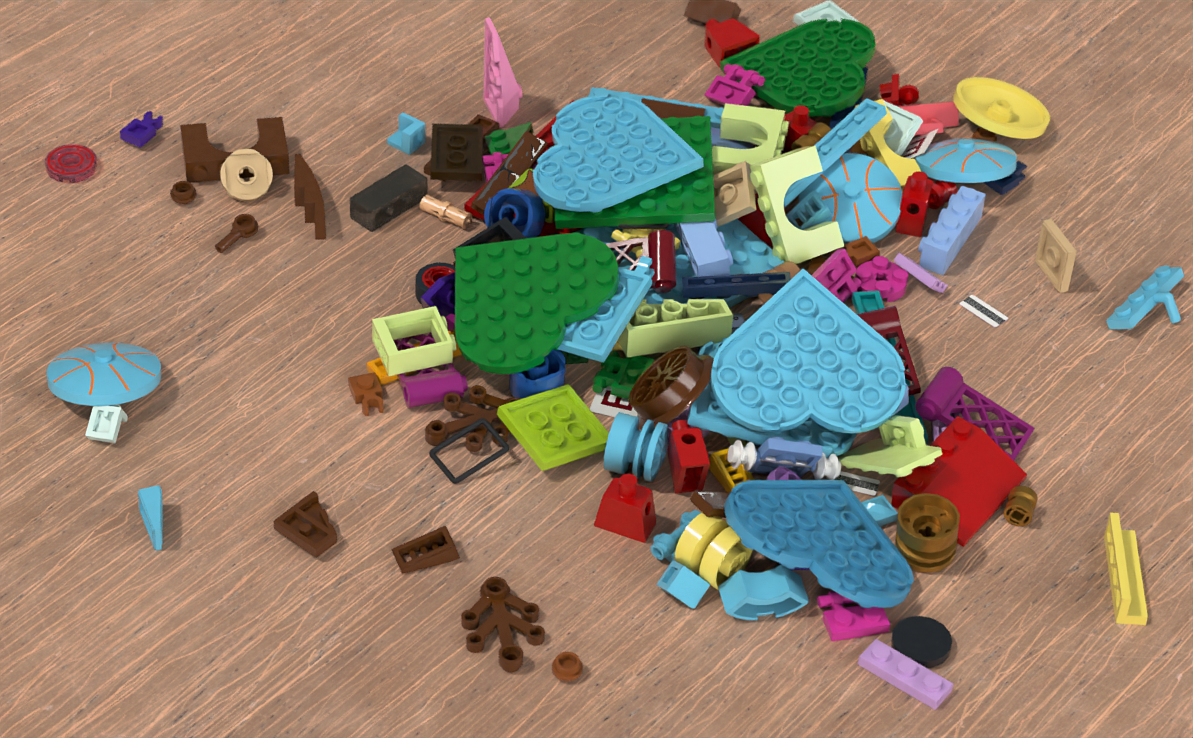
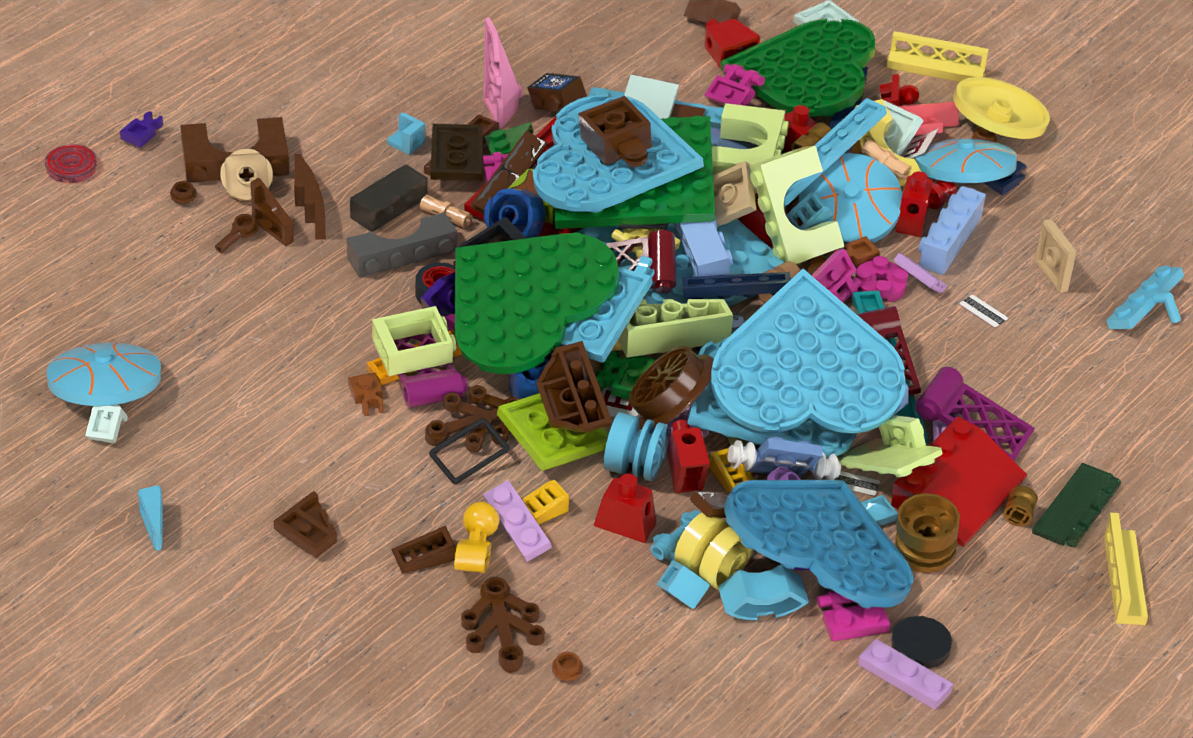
(270, 214): none -> reddish brown wing
(375, 254): none -> dark grey arch
(480, 522): none -> yellow beam
(518, 521): none -> lavender plate
(553, 497): none -> yellow slope
(555, 91): none -> reddish brown brick
(572, 391): none -> reddish brown wedge
(616, 132): none -> reddish brown brick
(655, 94): none -> light aqua tile
(887, 158): none -> light nougat pin
(936, 63): none -> light yellow fence
(1077, 506): none -> clear green windscreen

